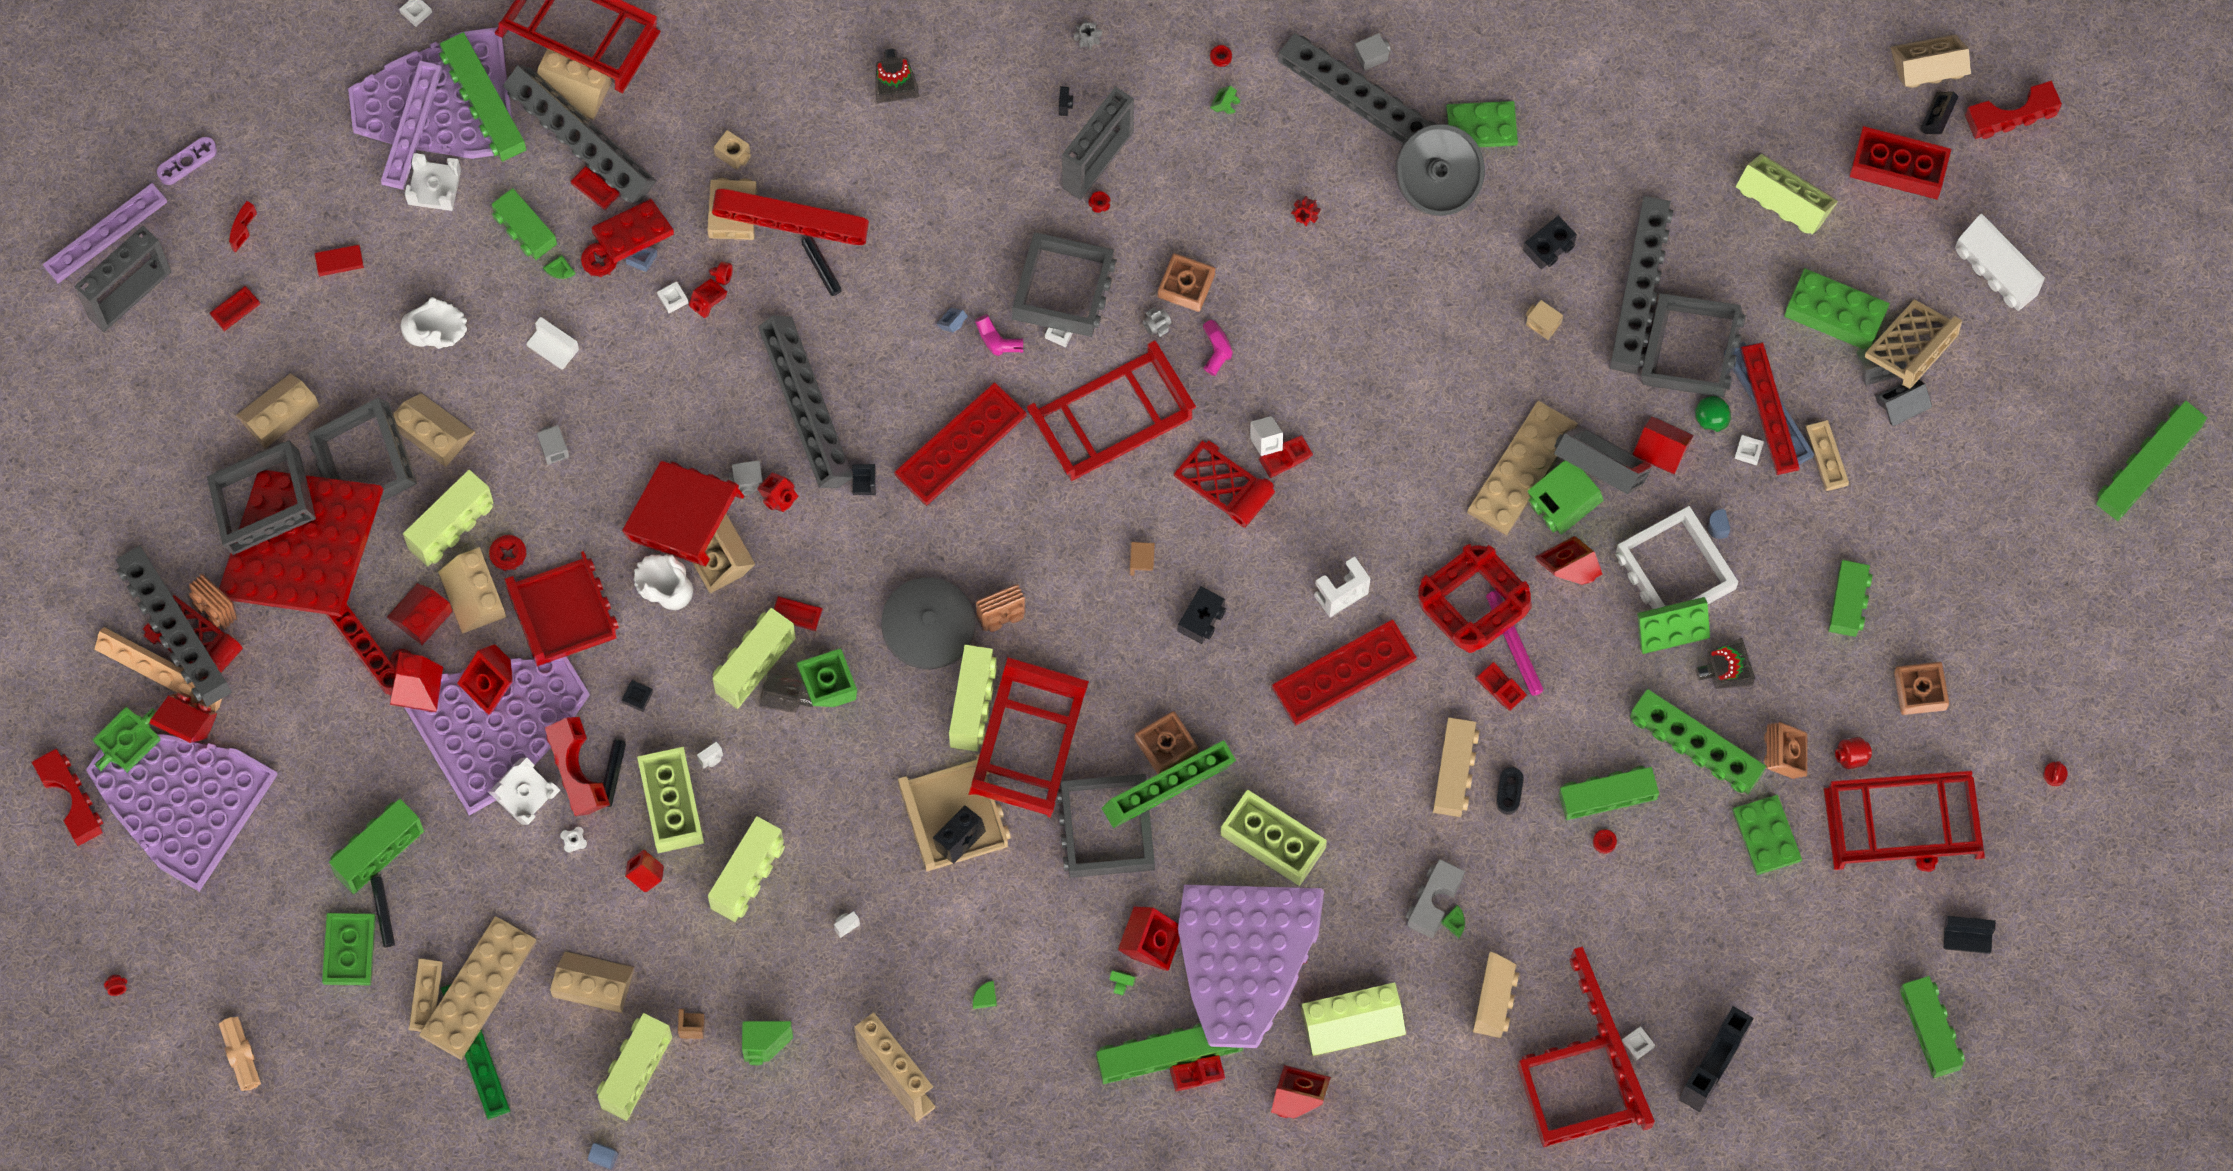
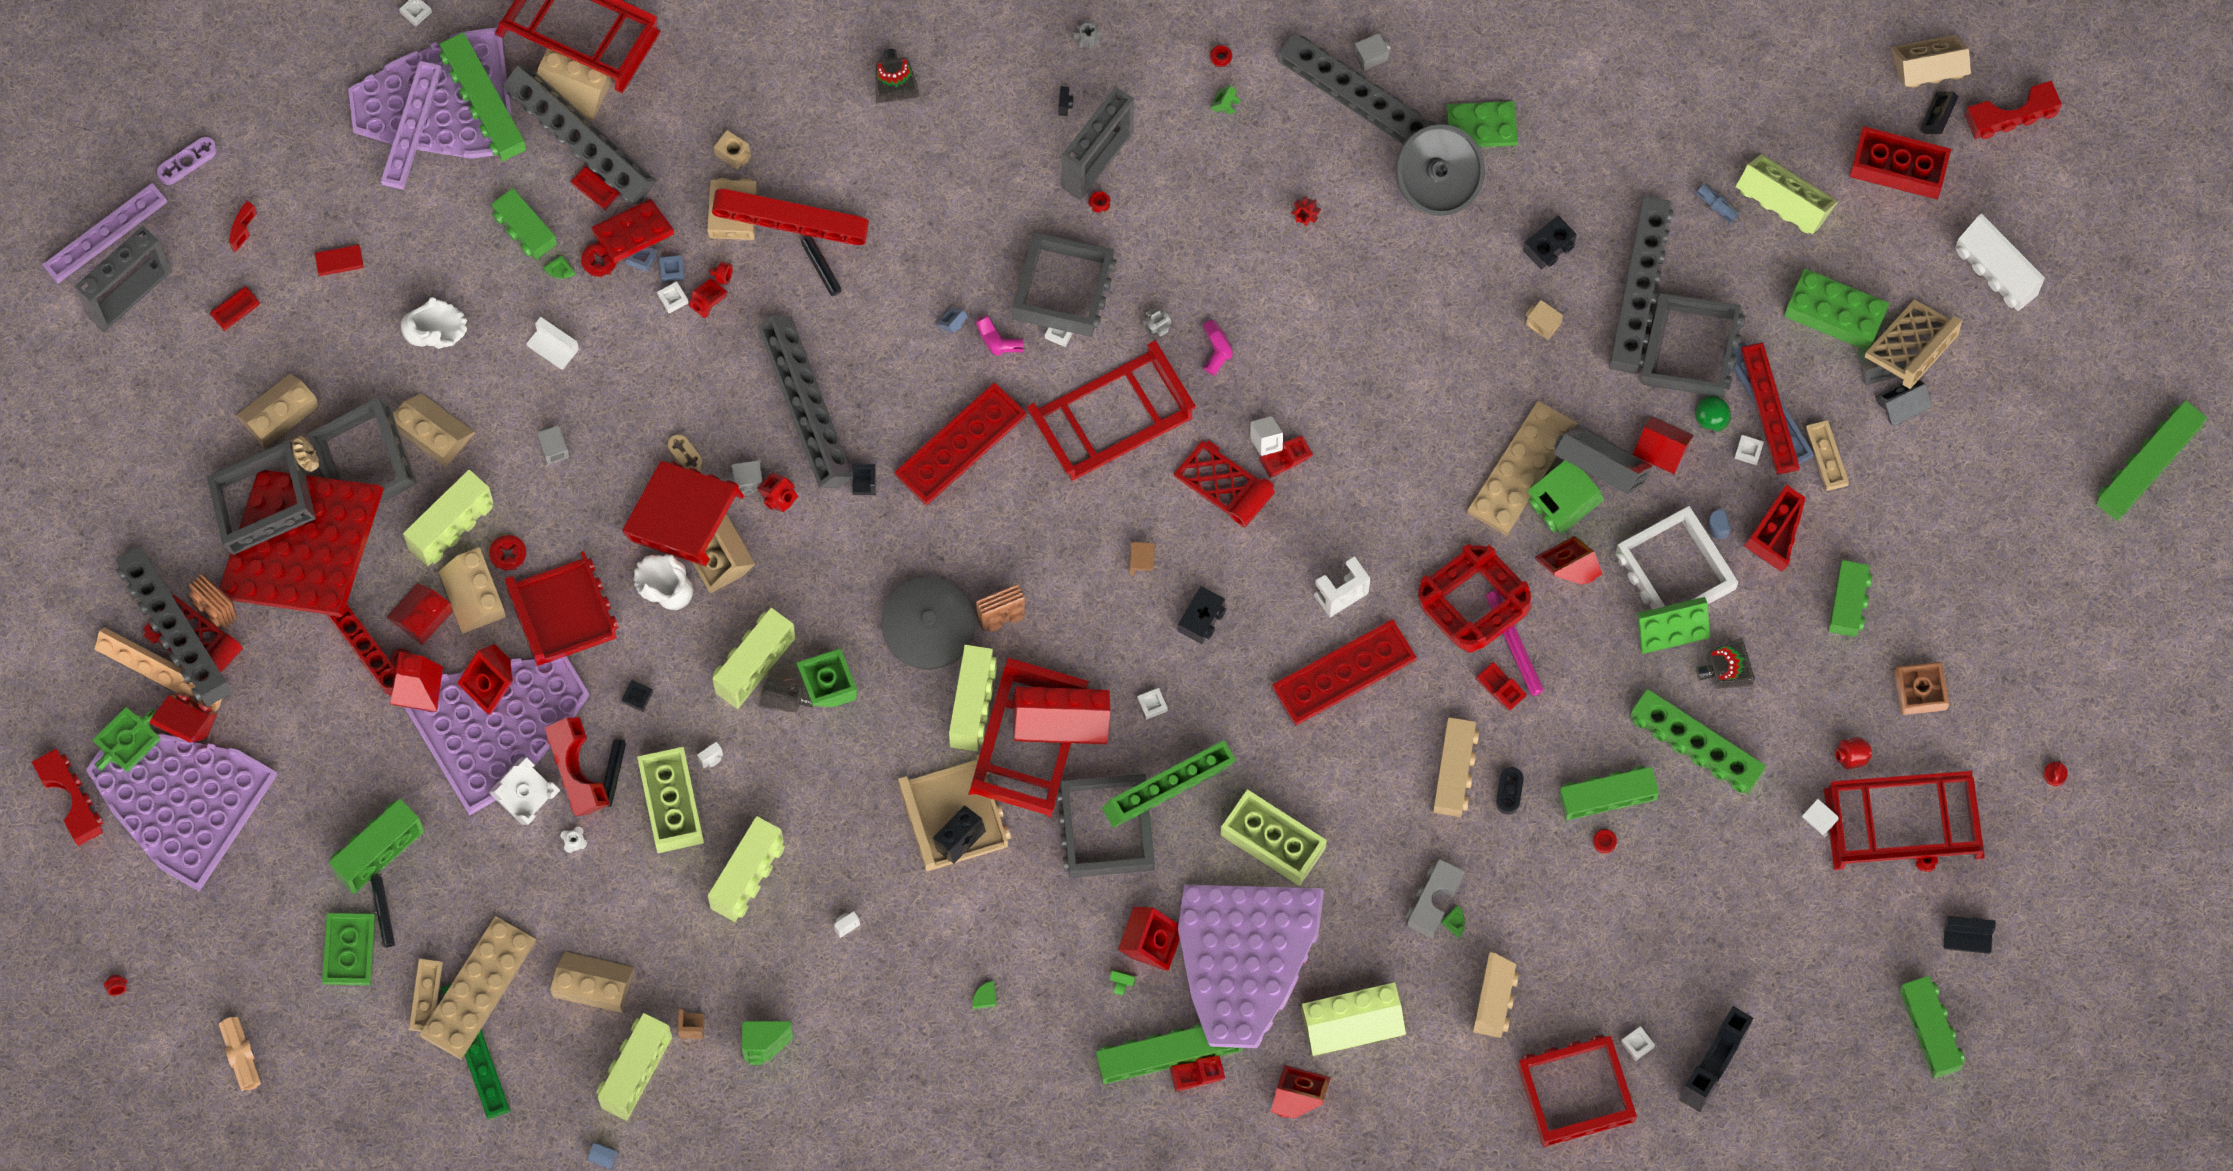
(305, 453): none -> tan gear
(433, 183): white panel -> none
(644, 871): red panel -> none
(672, 268): none -> sand blue plate
(689, 451): none -> tan beam
(799, 613): red tile -> none
(894, 1066): tan panel -> none
(1061, 715): none -> slope
(1152, 703): none -> white plate
(1168, 729): nougat brick -> none
(1178, 271): nougat brick -> none
(1614, 1047): red plate -> none
(1717, 203): none -> sand blue pin
(1767, 835): bright green plate -> none
(1777, 529): none -> red wedge
(1786, 750): nougat brick -> none
(1820, 817): none -> white panel

